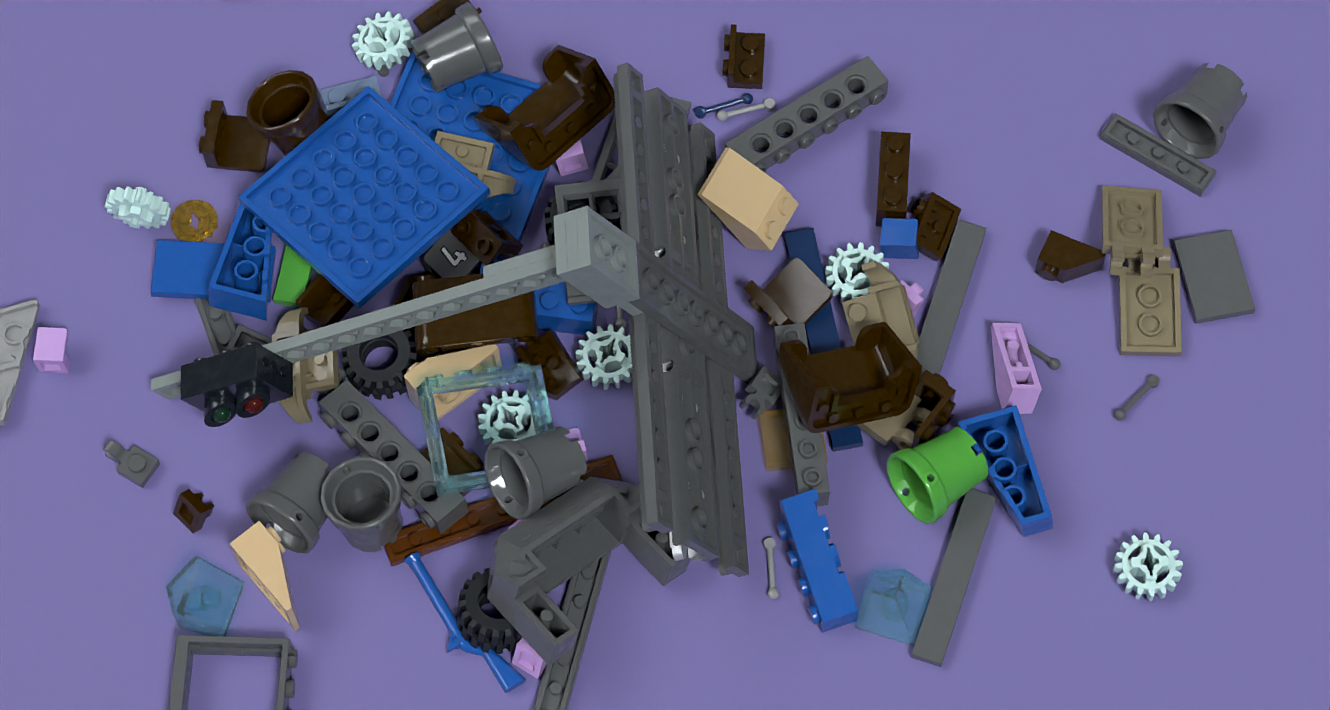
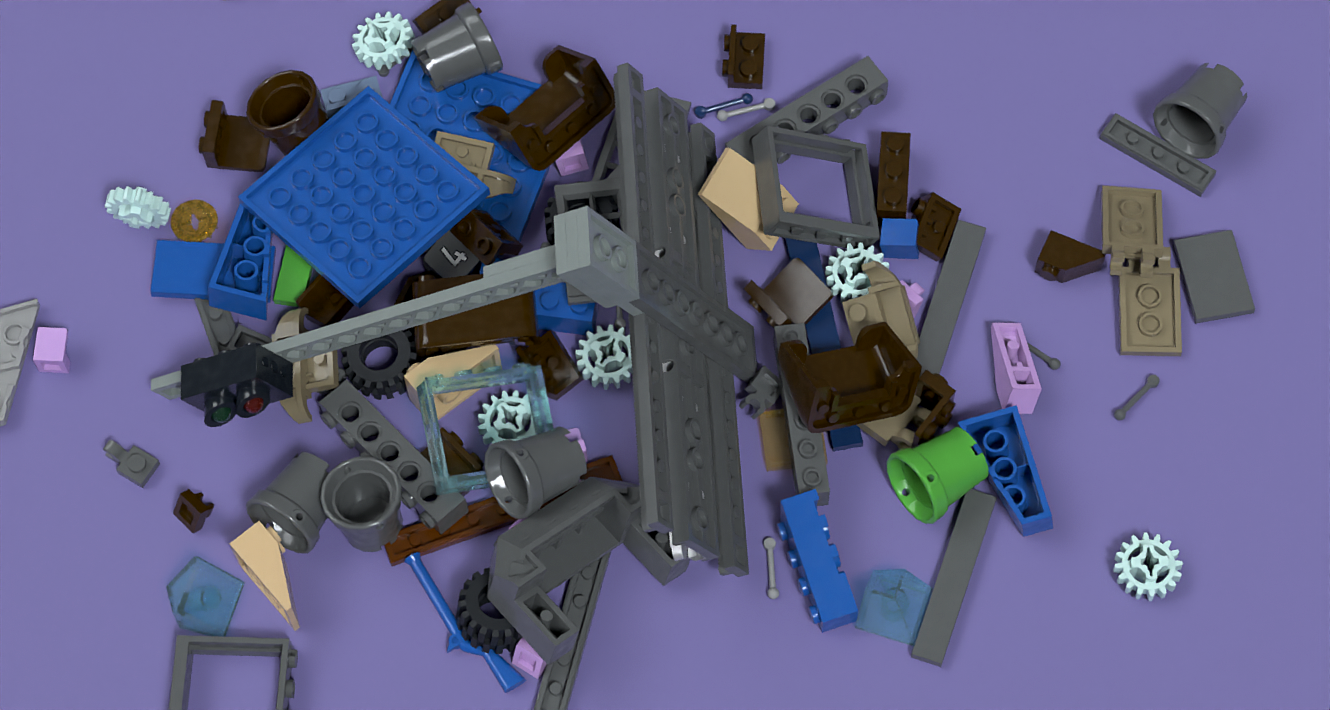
(809, 228): none -> dark grey window

